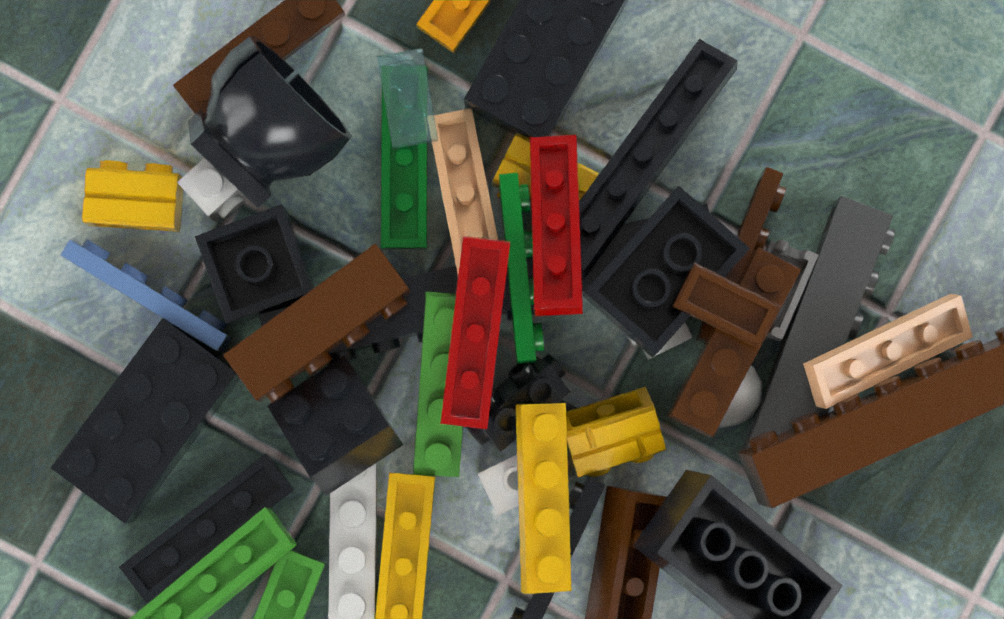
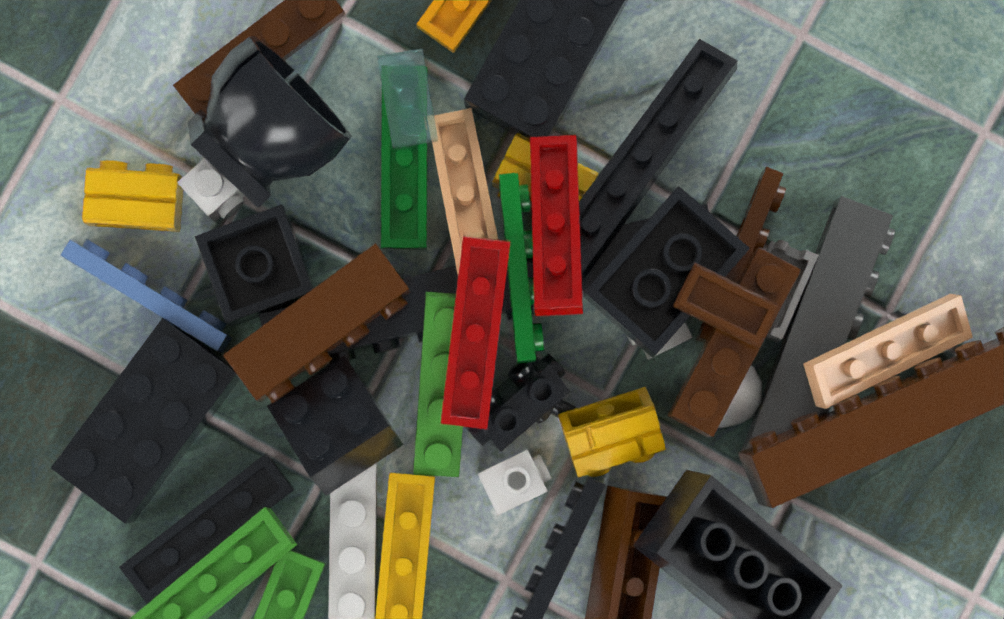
(543, 498): yellow plate -> none

